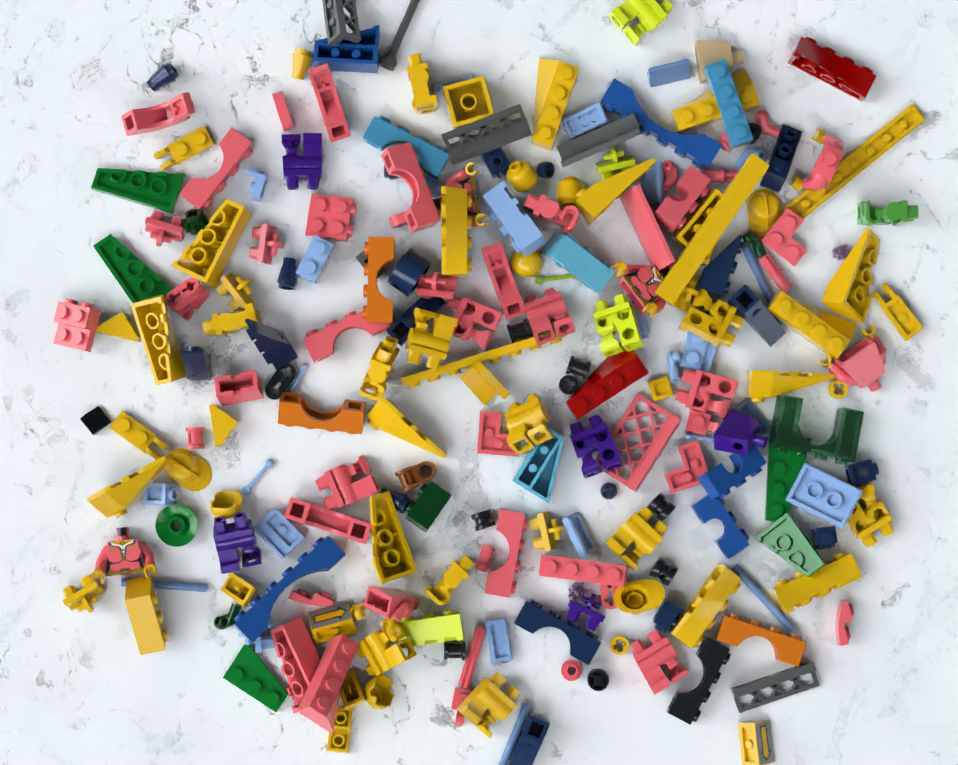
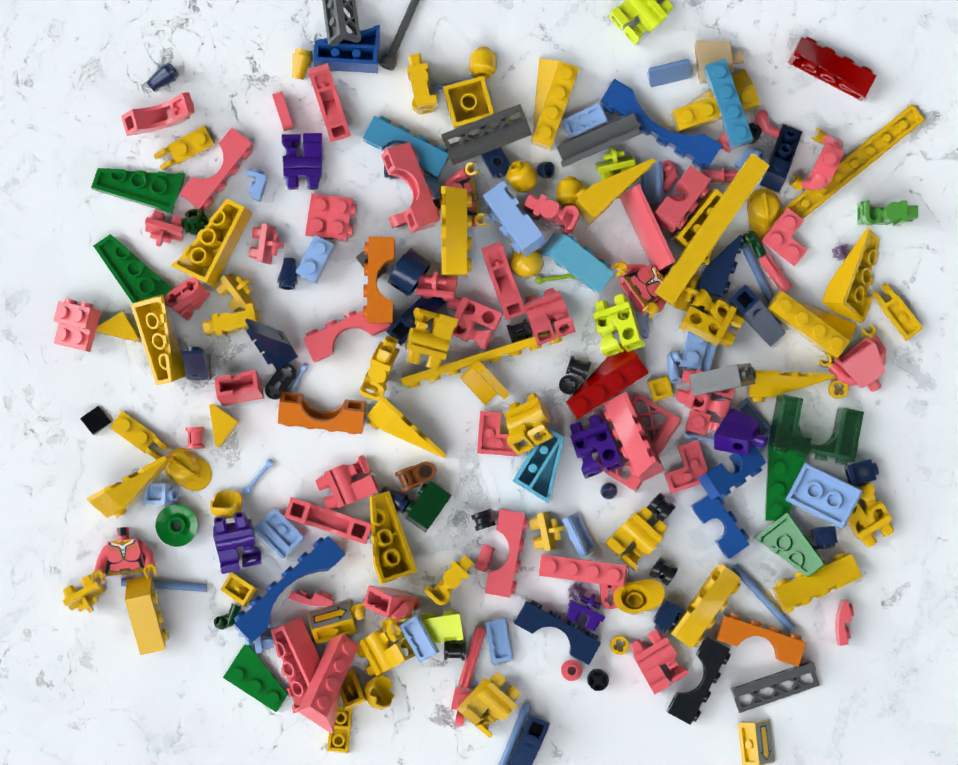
(419, 638): none -> light blue plate
(483, 62): none -> yellow head
(634, 437): none -> coral wedge
(722, 379): none -> window

